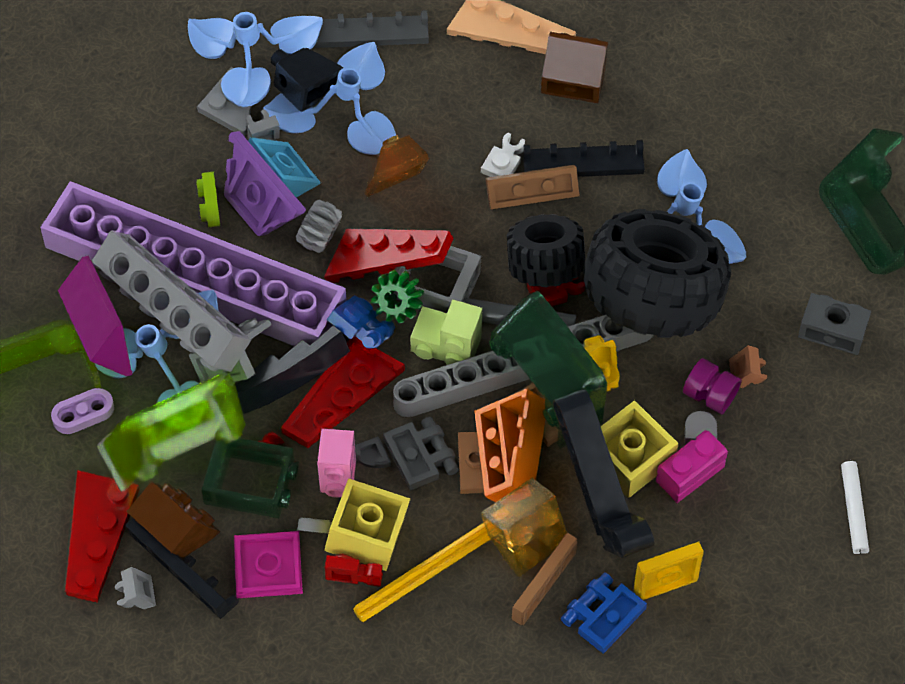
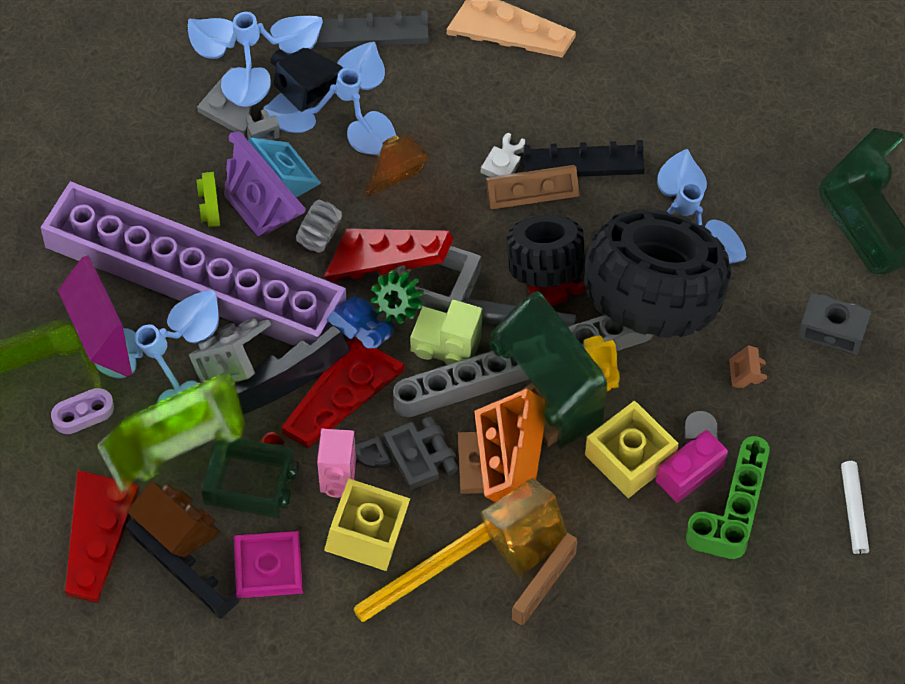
(137, 589): light grey tile -> none
(154, 286): light grey brick -> none
(314, 525): light grey tile -> none
(349, 570): red plate -> none
(574, 67): slope -> none
(597, 477): black beam -> none
(610, 618): blue plate -> none
(668, 571): yellow tile -> none
(710, 385): magenta wheel -> none
(741, 498): none -> bright green beam

